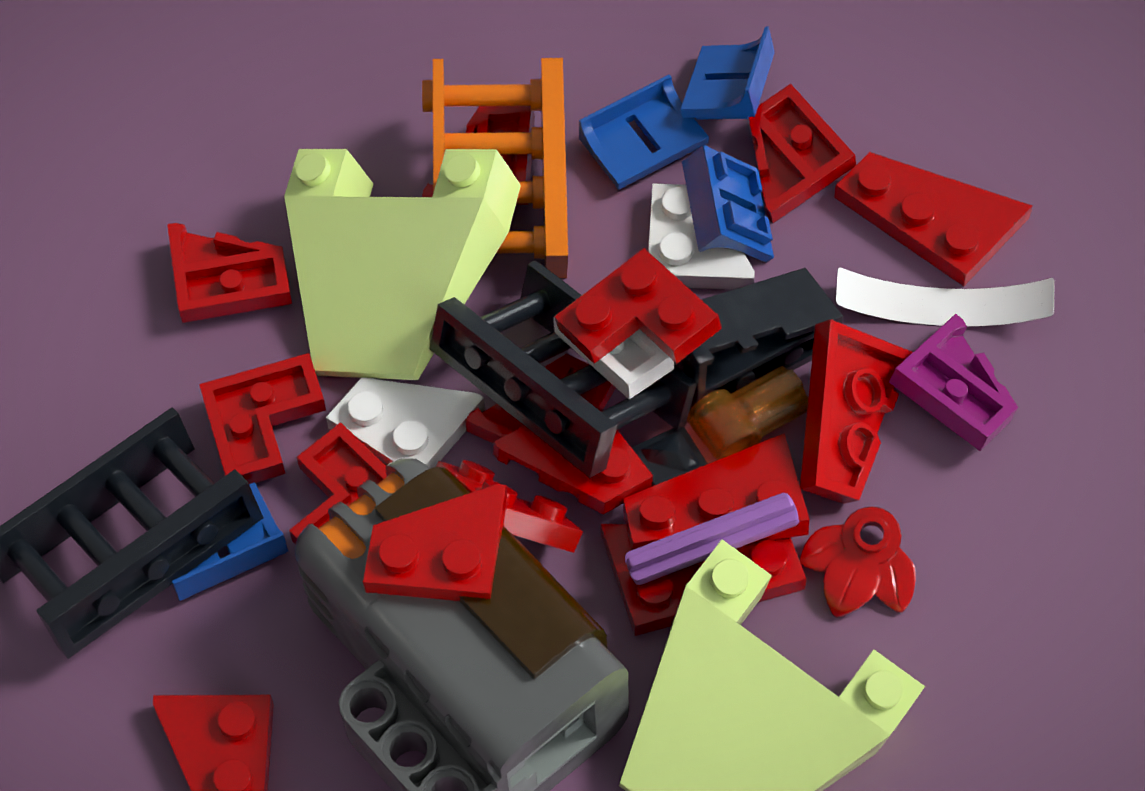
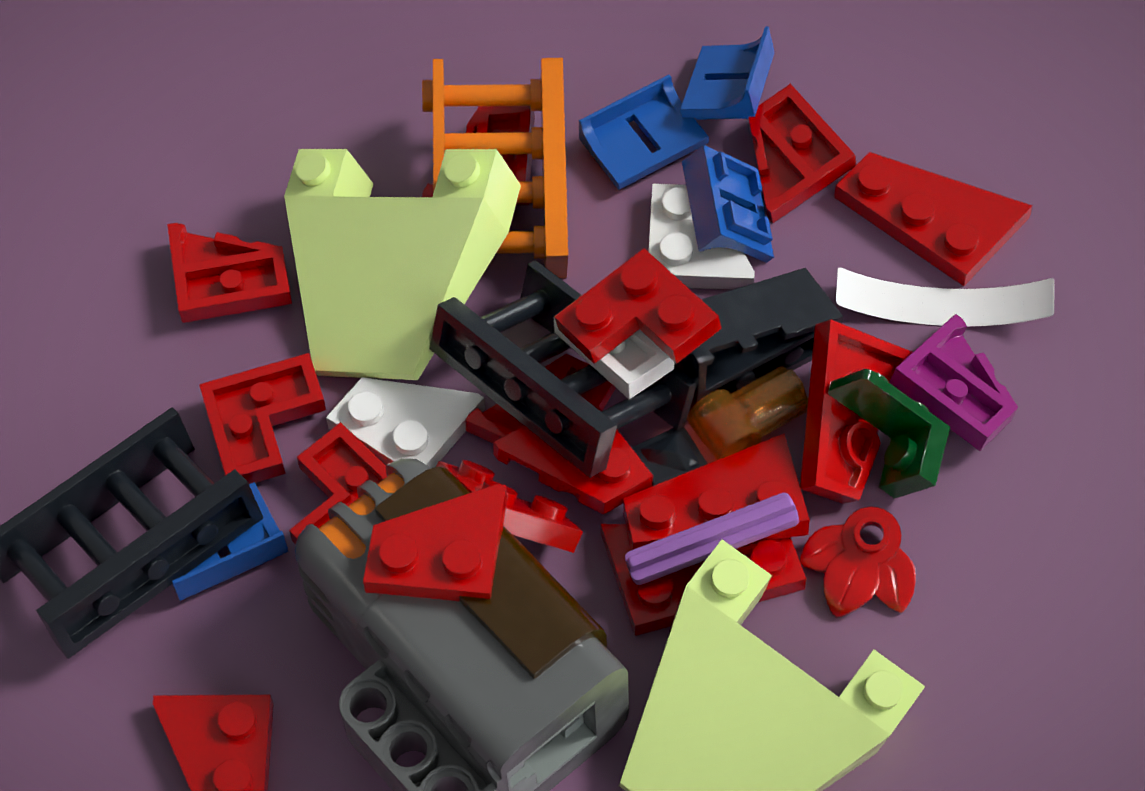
(915, 433): none -> dark green bracket

